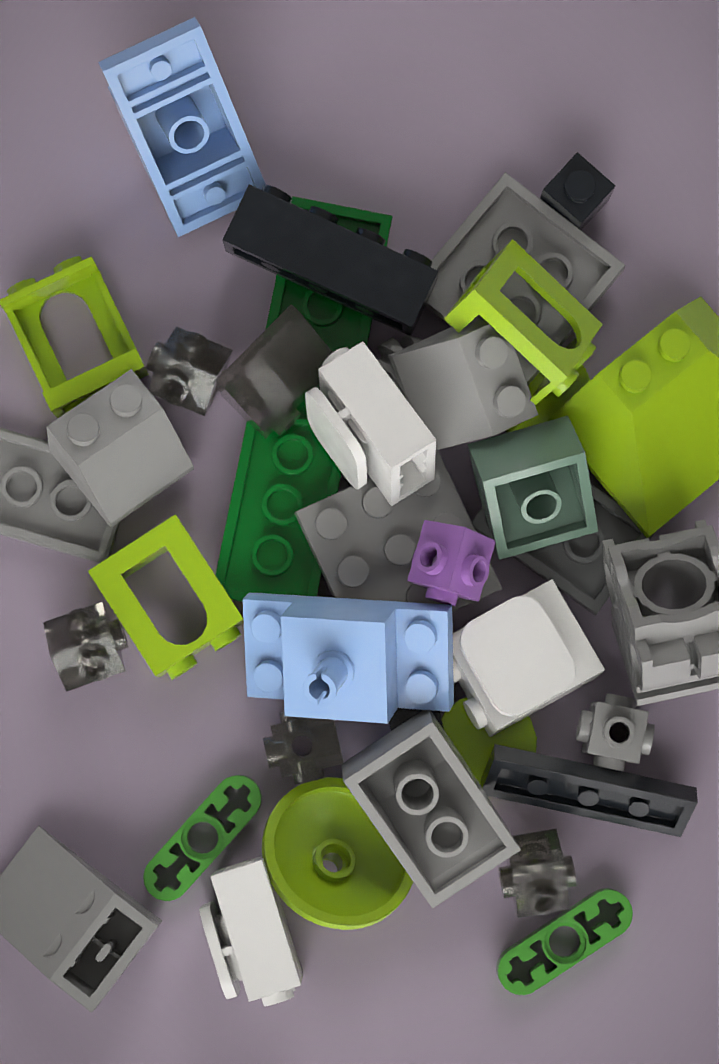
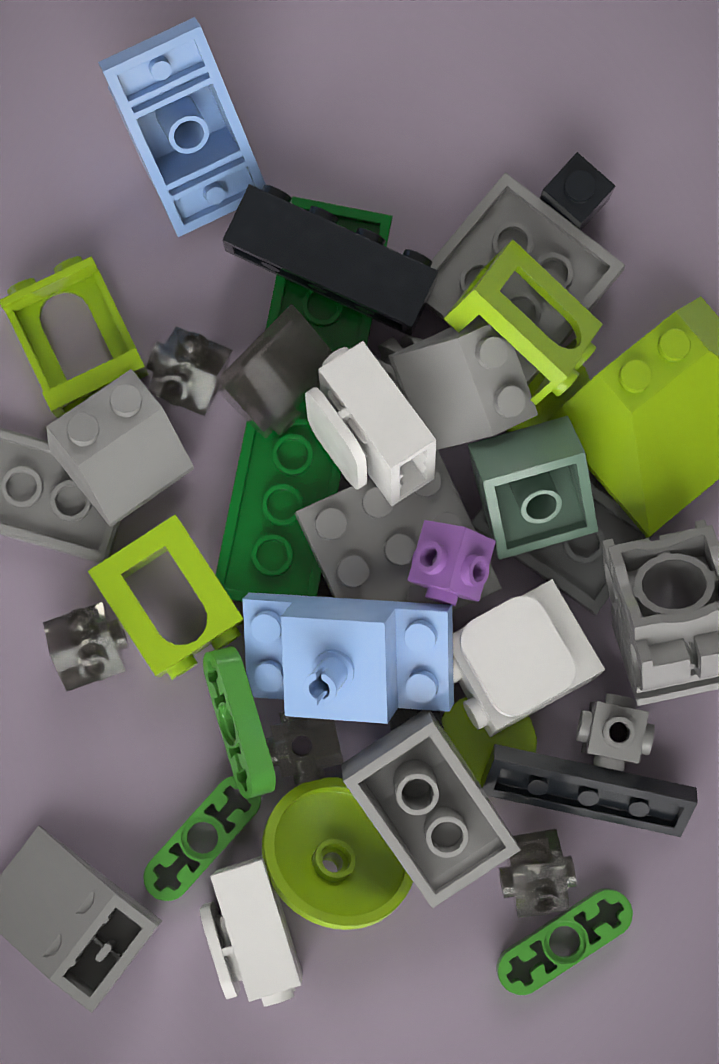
(239, 722): none -> bright green beam

